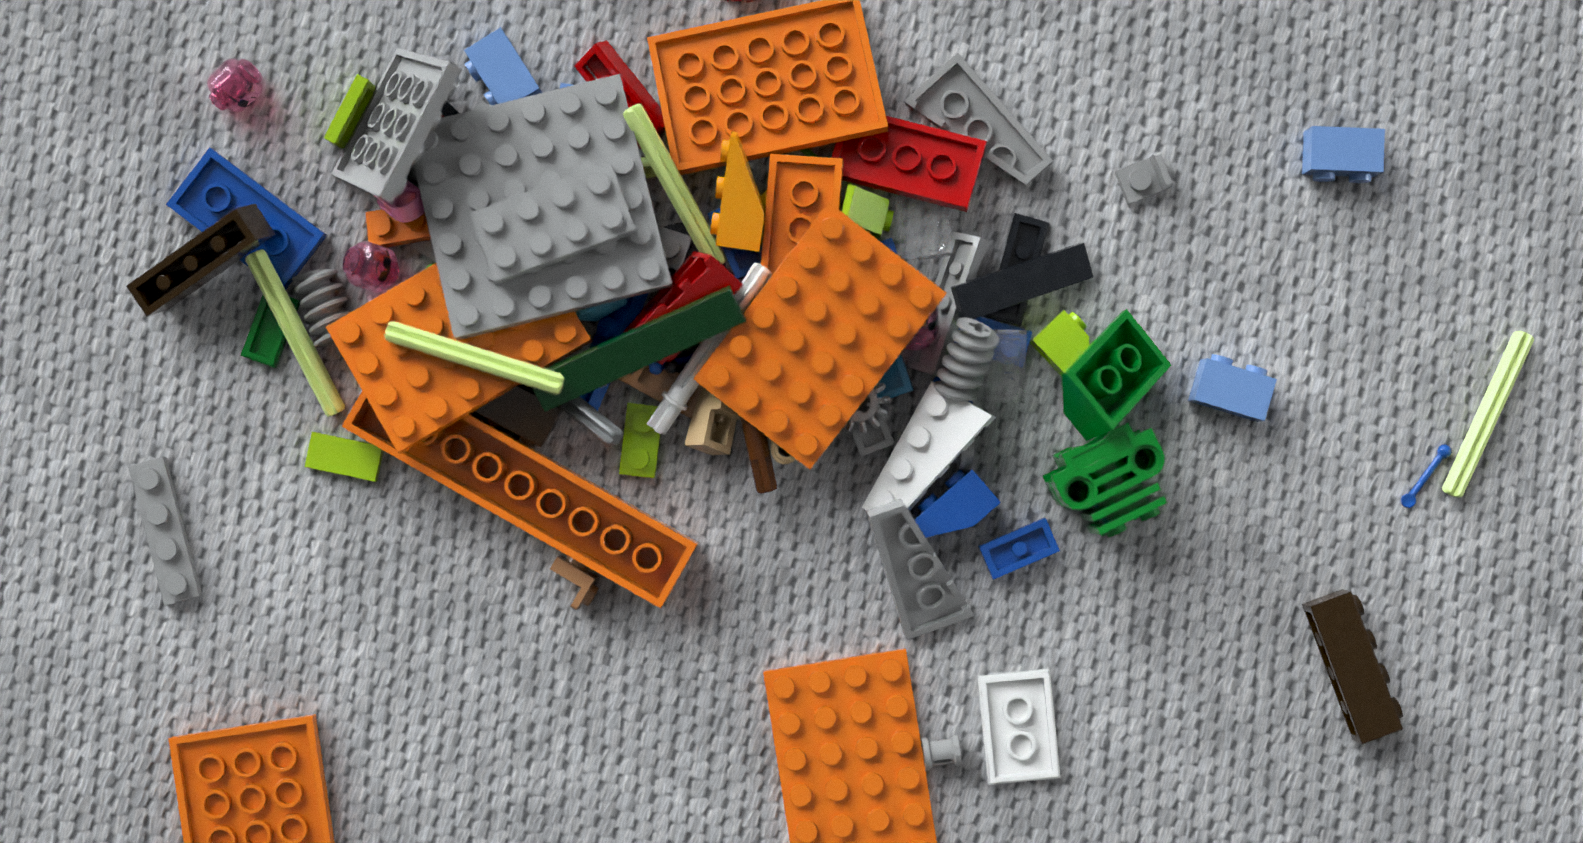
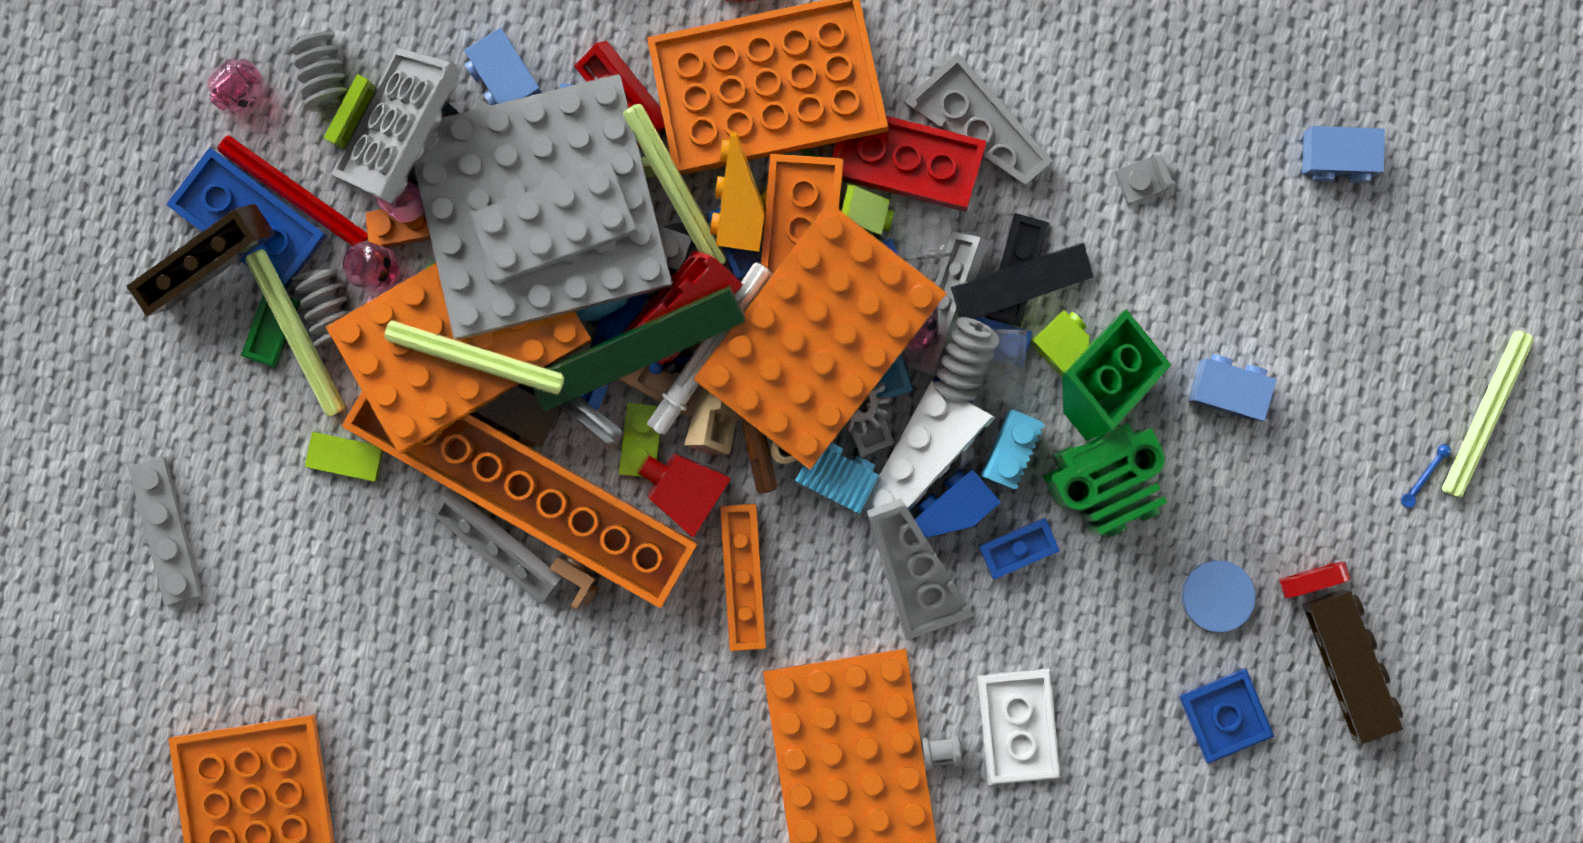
(291, 191): none -> red axle
(317, 71): none -> light grey piece
(496, 545): none -> light grey plate
(683, 489): none -> red torso
(743, 577): none -> orange plate
(840, 478): none -> medium azure brick
(1012, 449): none -> medium azure brick
(1218, 596): none -> medium blue tile
(1226, 716): none -> blue tile
(1314, 579): none -> red beam

